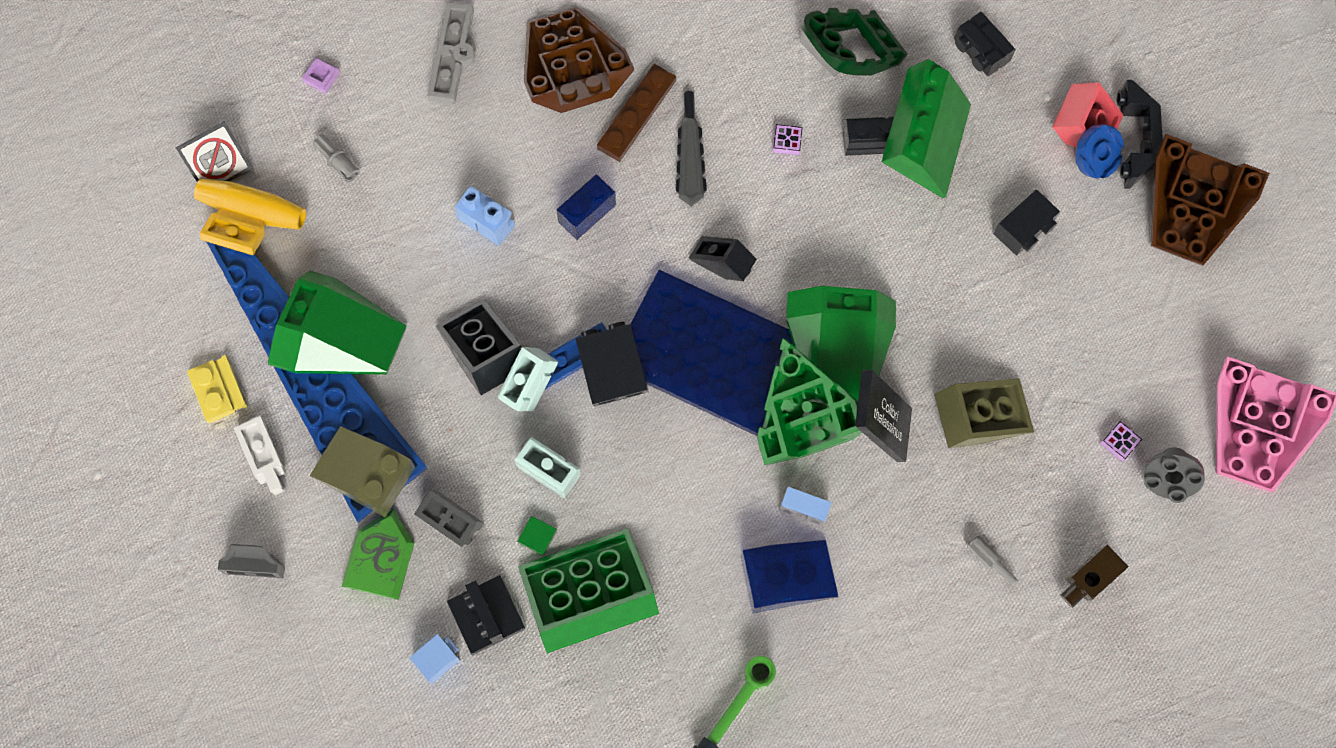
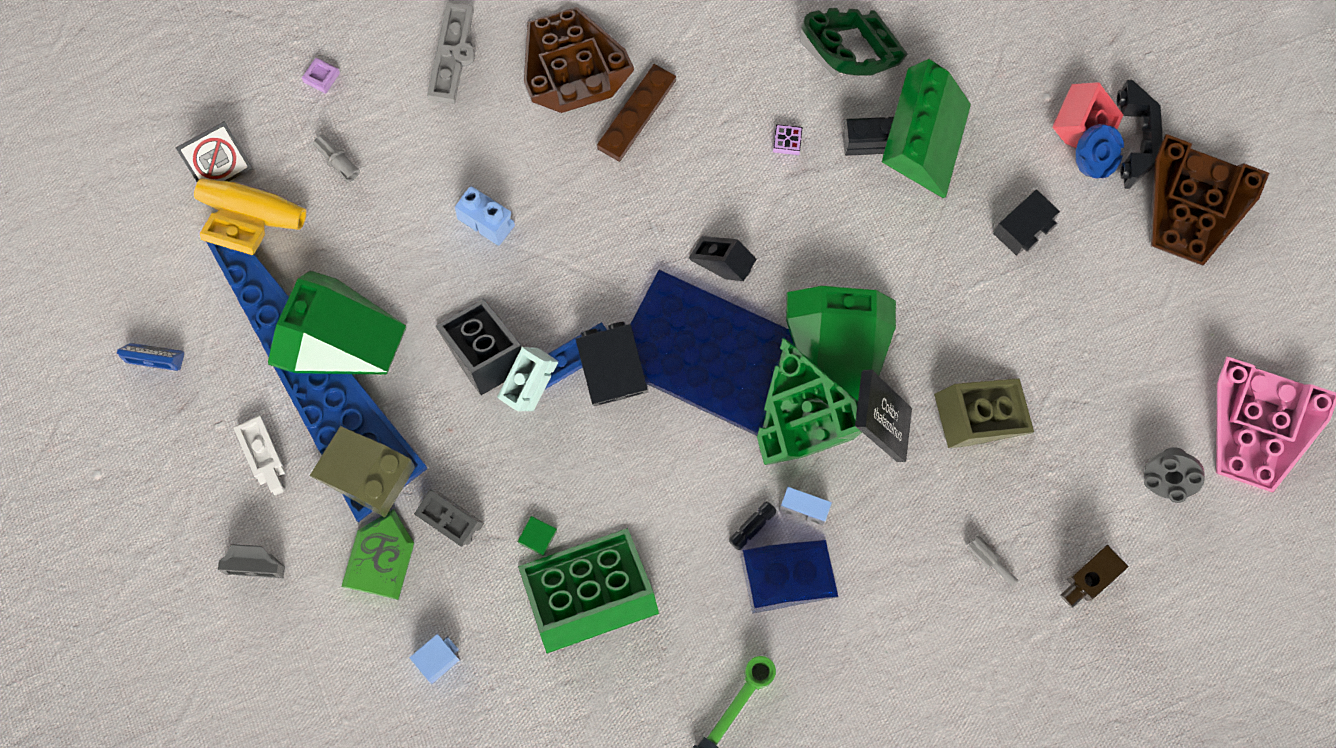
(151, 356): none -> blue slope
(216, 389): light yellow plate -> none
(485, 614): black bracket -> none
(547, 467): light aqua brick -> none
(586, 207): clear blue brick -> none
(690, 167): dark grey sword -> none
(752, 525): none -> black axle
(984, 44): black brick -> none
(1121, 441): tile -> none

